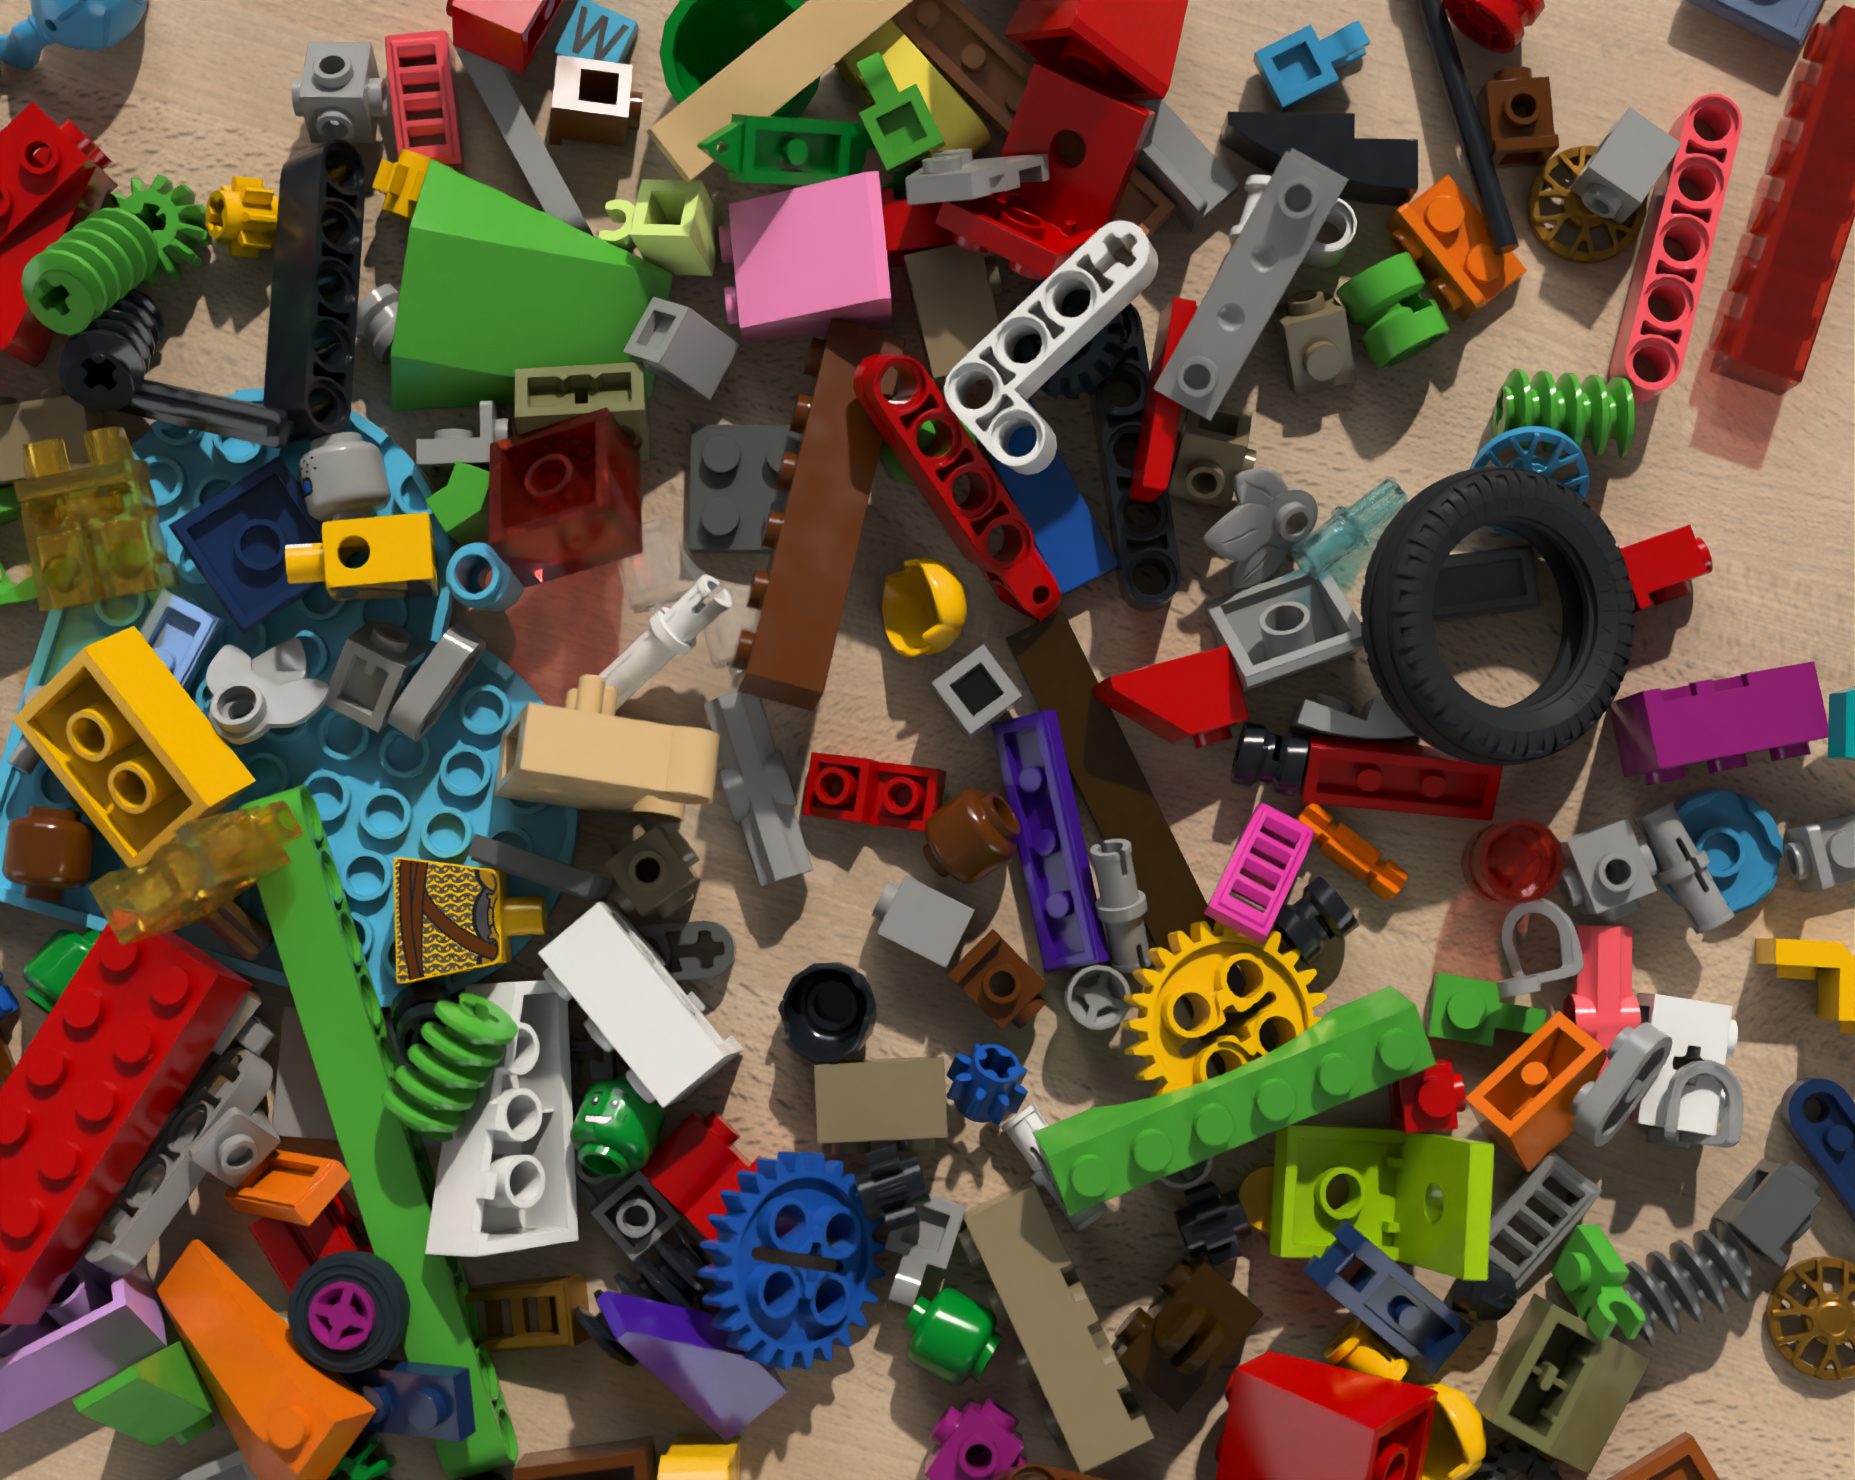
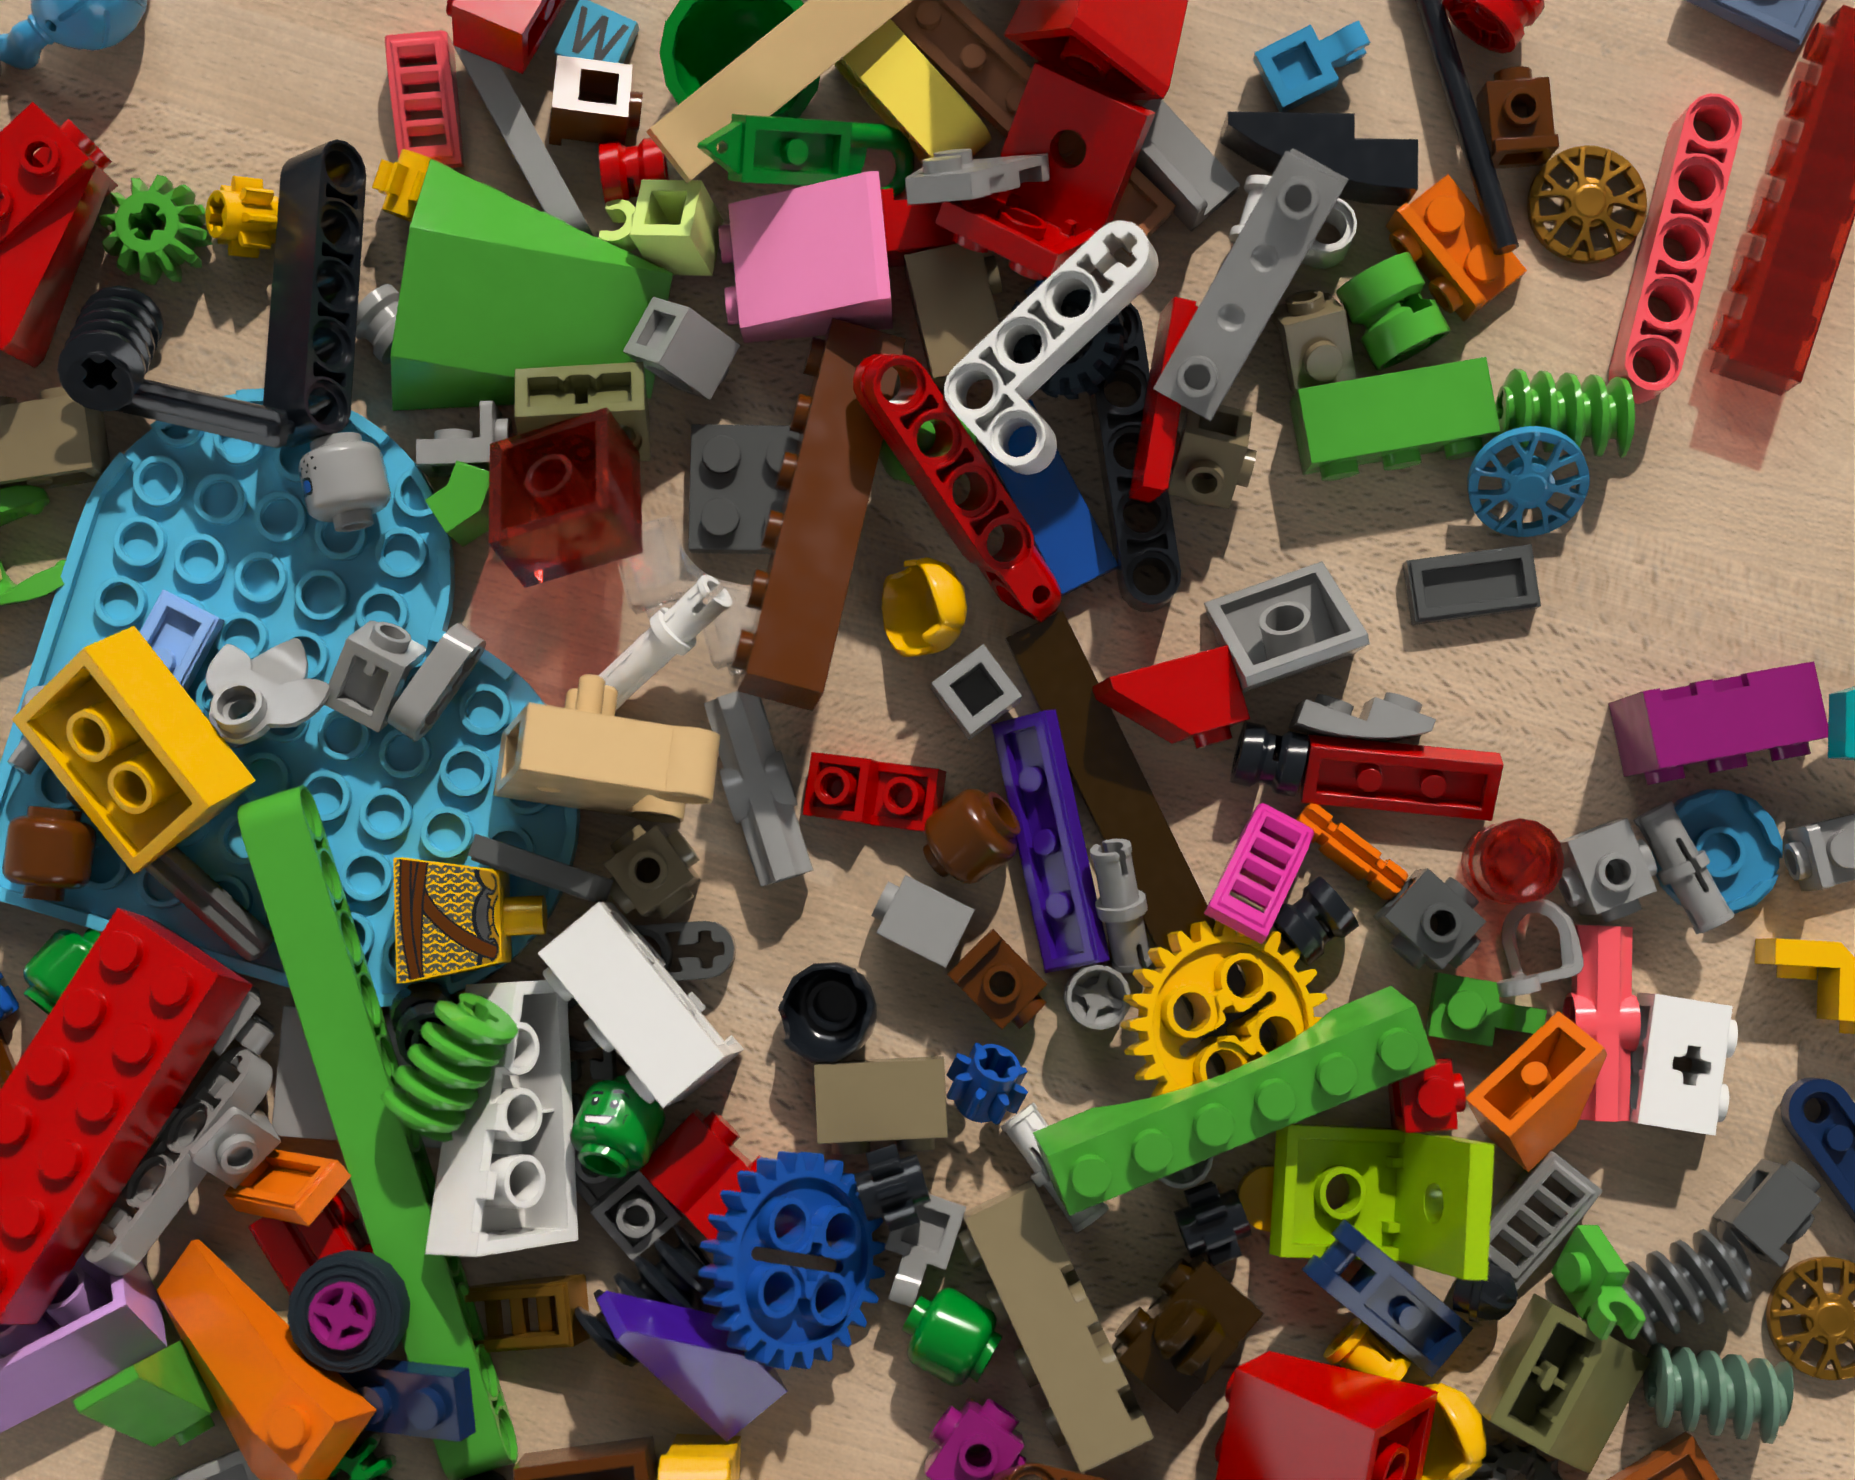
(89, 270): bright green piece -> none
(92, 527): clear yellow hips -> none
(198, 872): clear yellow hips -> none
(242, 539): dark blue plate -> none
(340, 92): light grey brick -> none
(397, 566): yellow torso -> none
(467, 577): medium azure brick -> none
(625, 167): none -> red wheel
(899, 120): bright green plate -> none
(1258, 529): light grey plate -> none
(1348, 529): clear light blue axle -> none
(1394, 418): none -> bright green brick
(1409, 921): none -> dark grey brick
(1593, 597): black tyre -> none
(1624, 167): light grey brick -> none
(1634, 1063): light grey plate -> none
(1665, 566): red brick -> none
(1718, 1390): none -> sand green piece
(1731, 1120): light grey piece -> none

